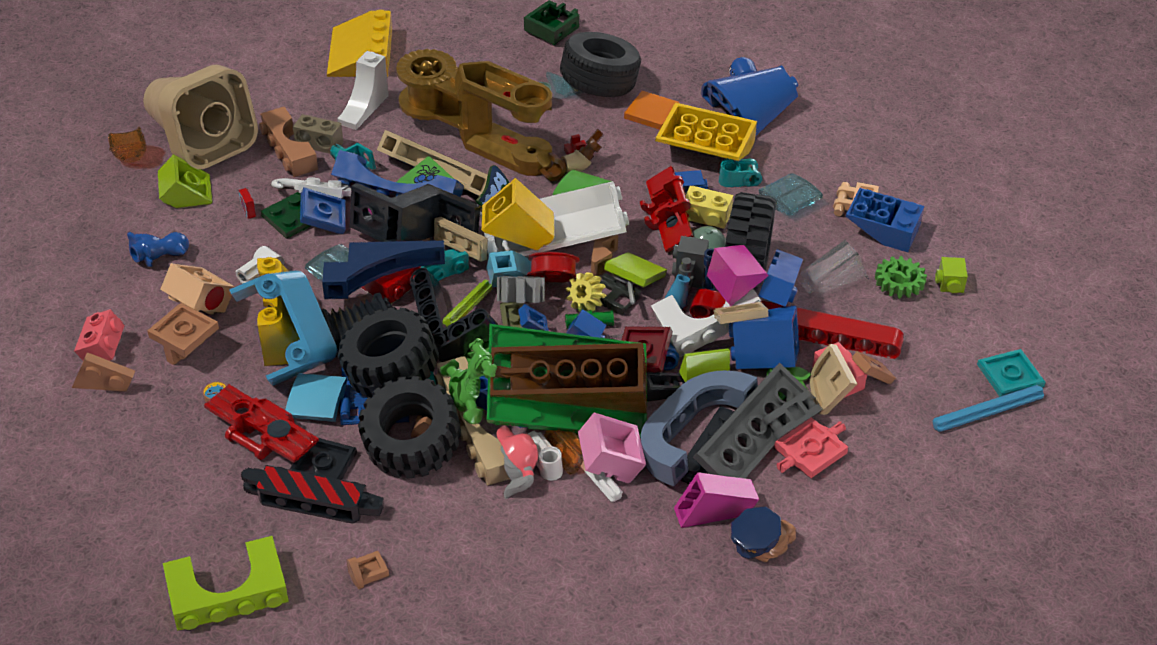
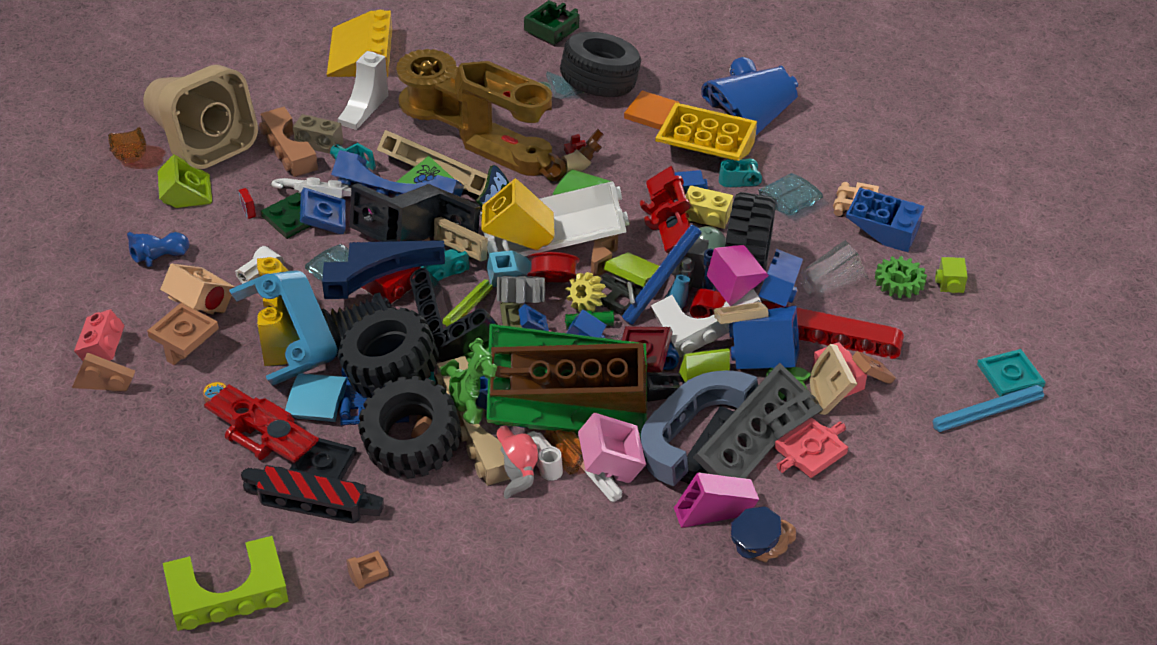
(662, 274): none -> blue axle

